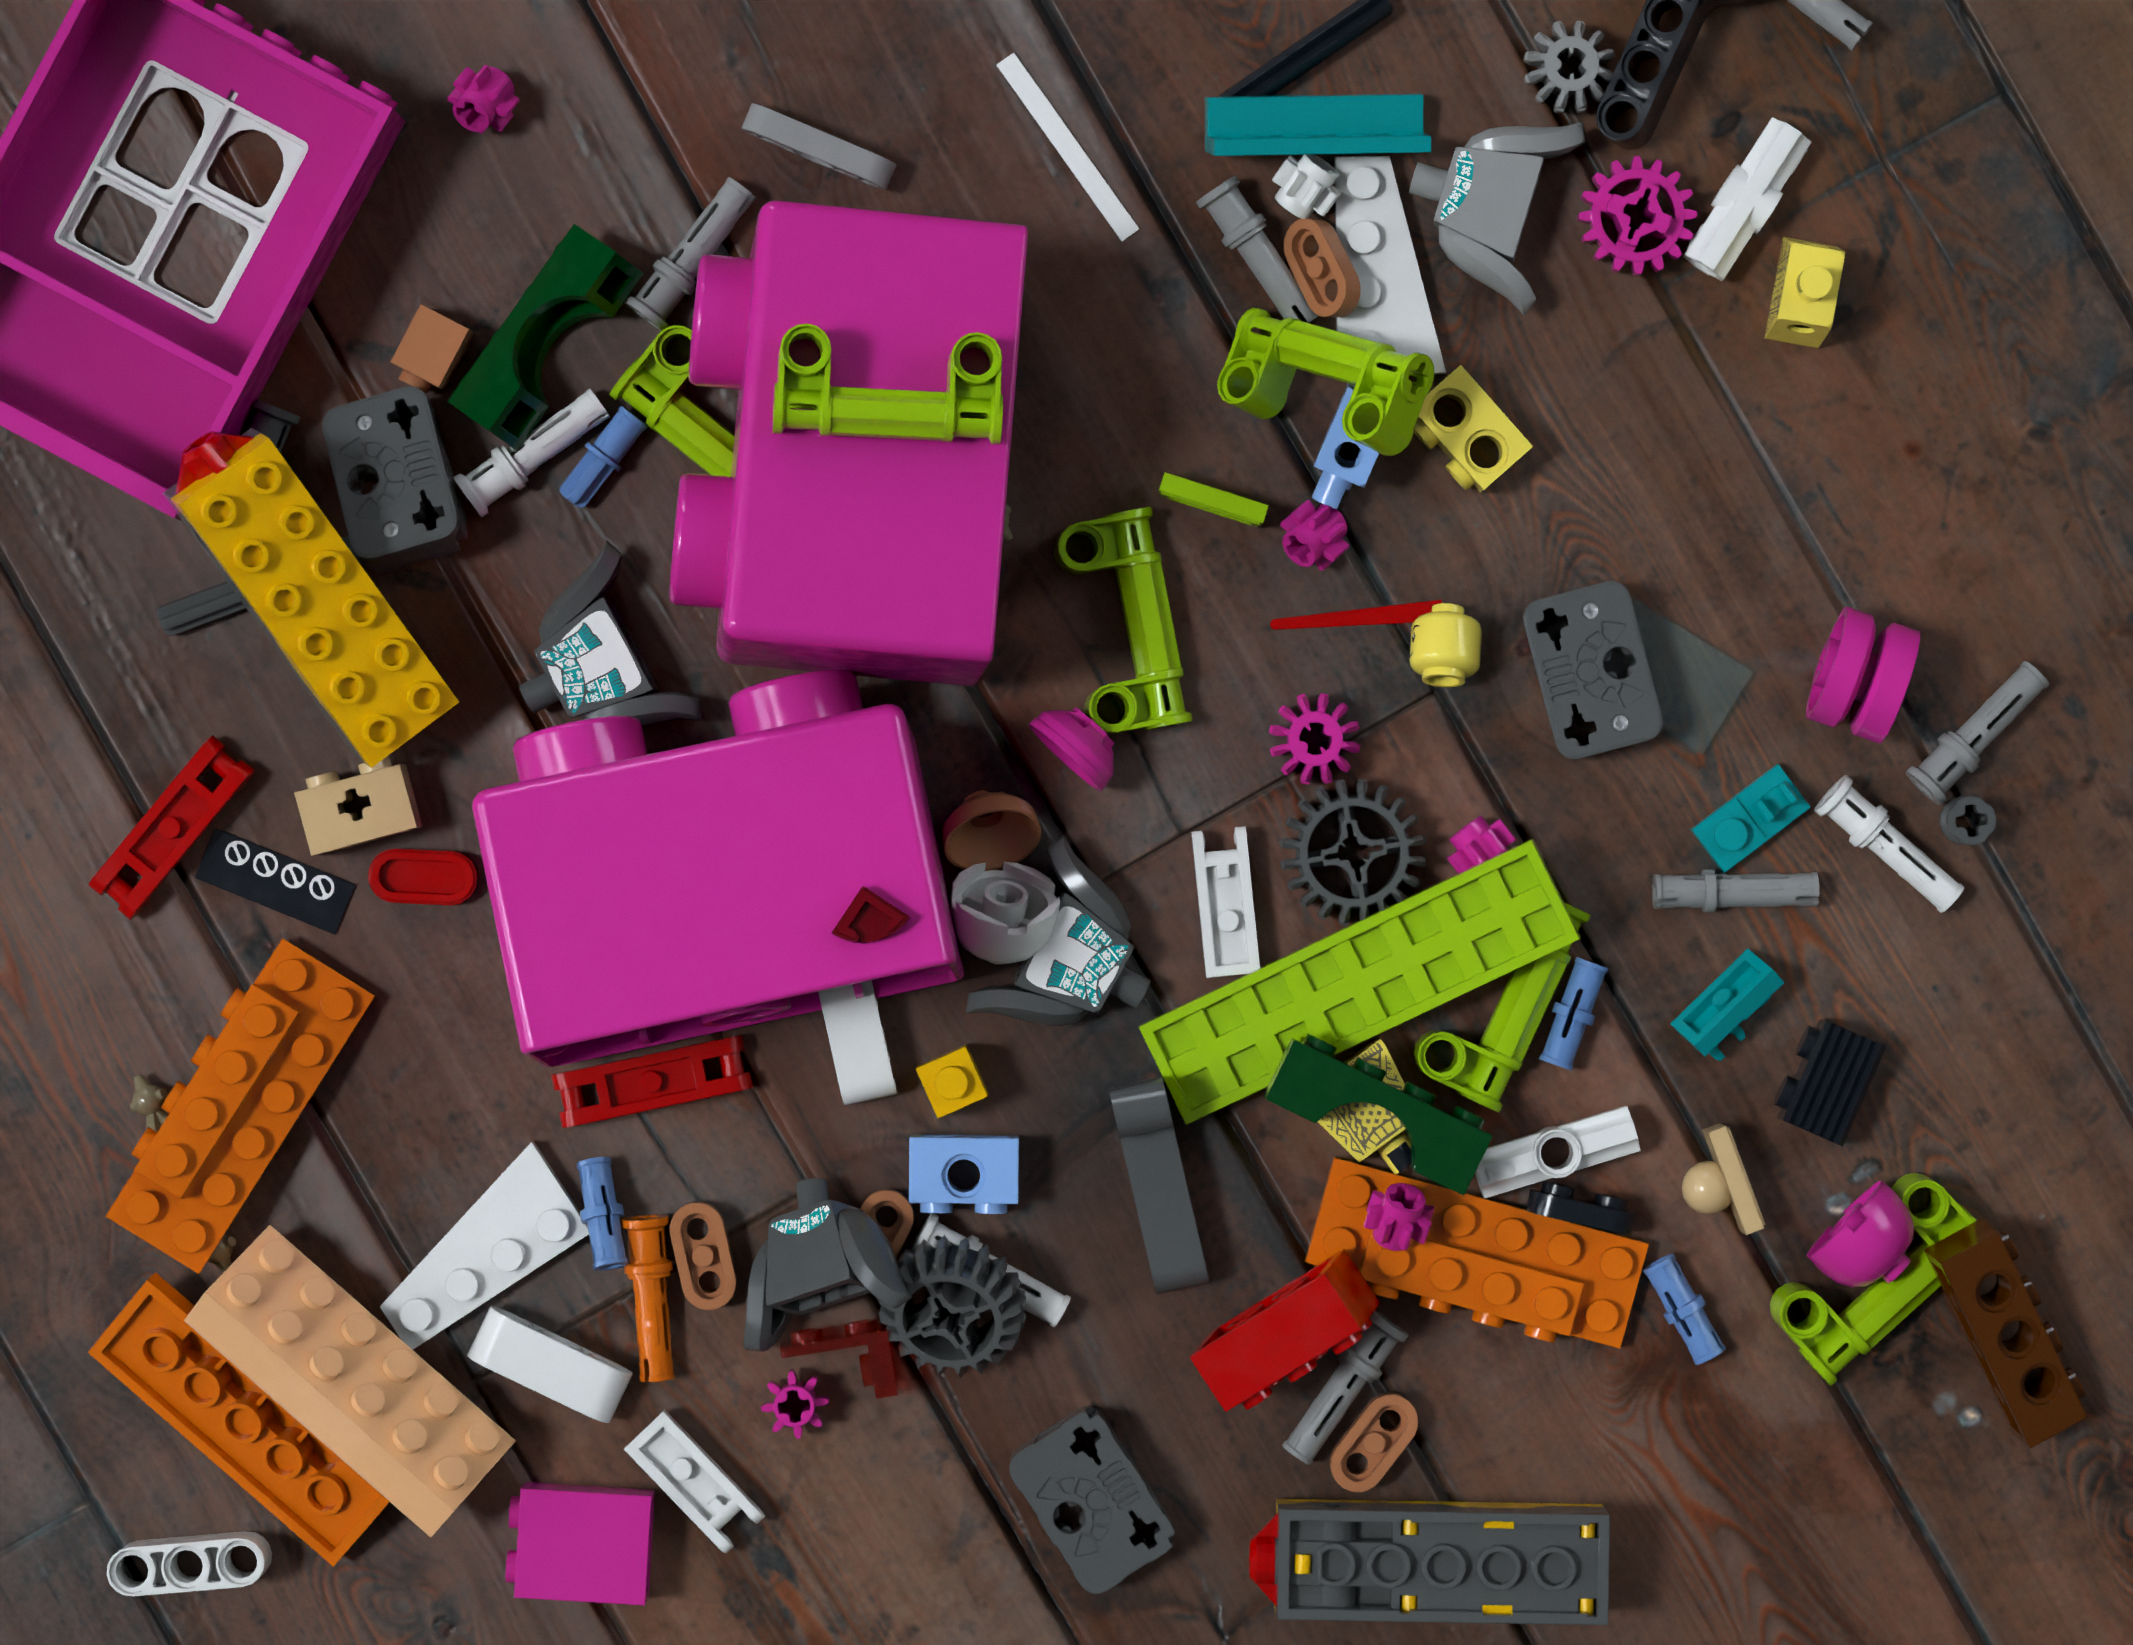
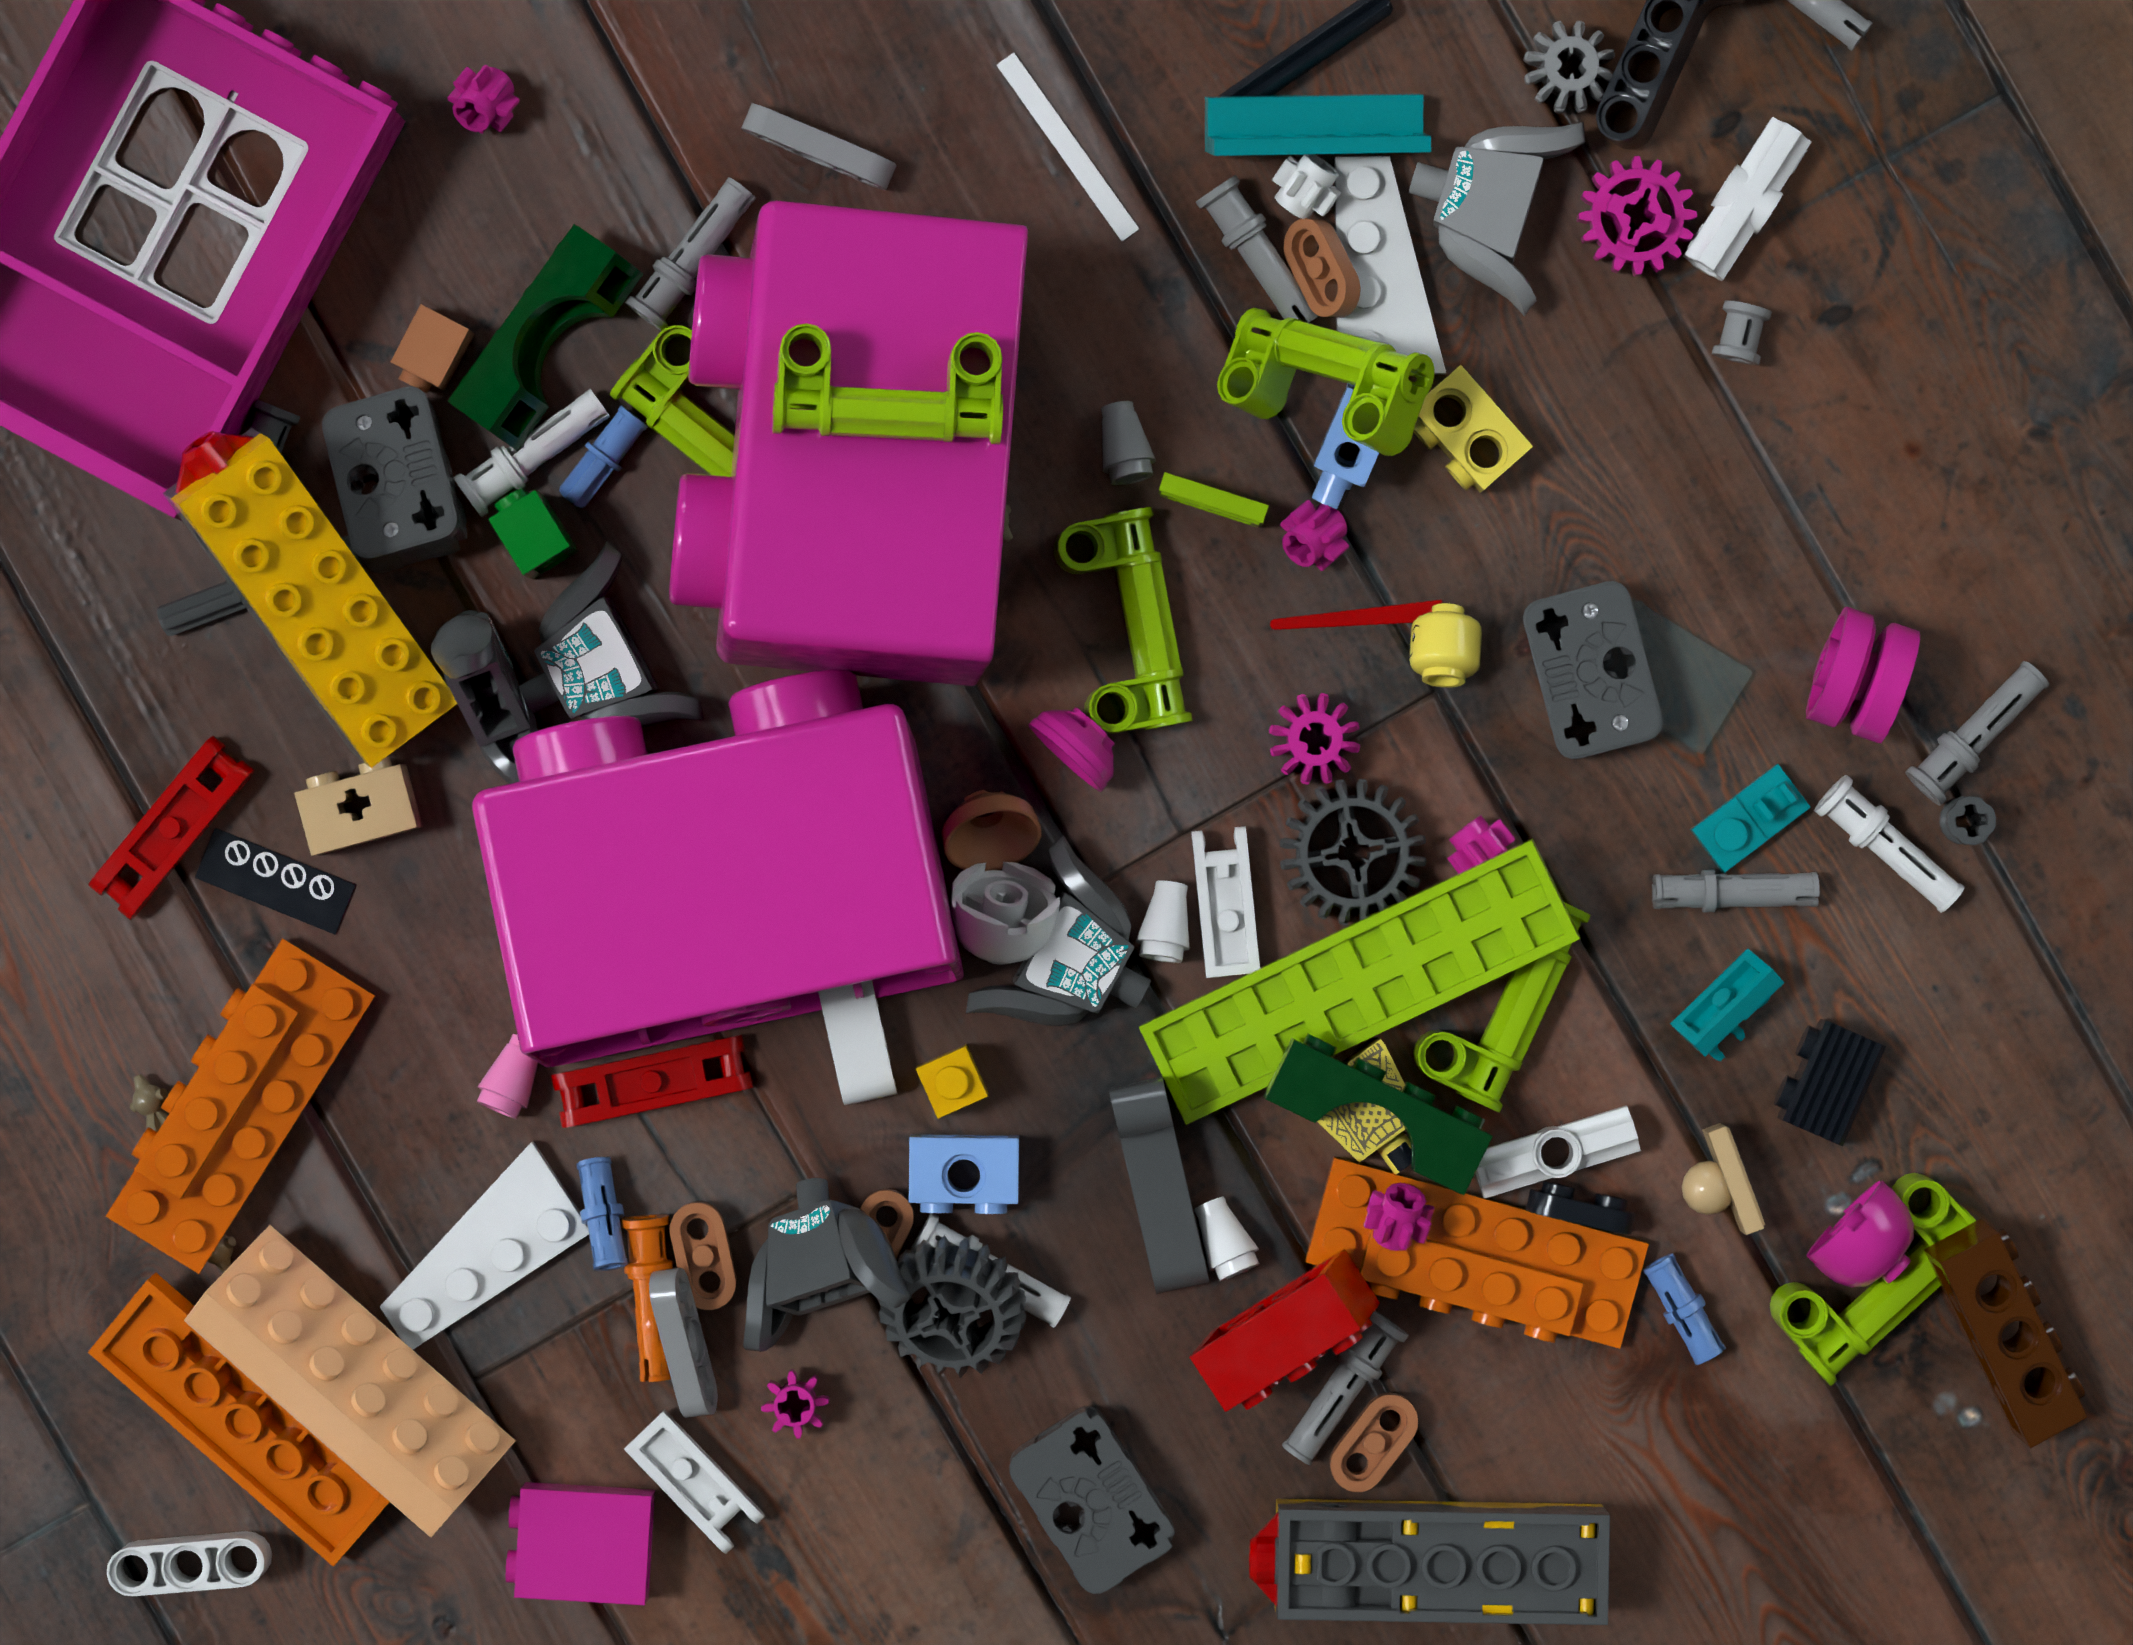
(423, 876): red tile -> none
(484, 687): none -> dark grey torso
(508, 1081): none -> bright pink cone
(532, 532): none -> green brick
(549, 1364): white beam -> none
(683, 1342): none -> light grey beam
(869, 919): dark red tile -> none
(876, 1366): clear red bracket -> none
(1125, 445): none -> light grey cone
(1165, 925): none -> white cone
(1225, 1240): none -> white cone
(1561, 1049): medium blue pin -> none
(1741, 332): none -> light grey bush
(1804, 292): light yellow torso -> none

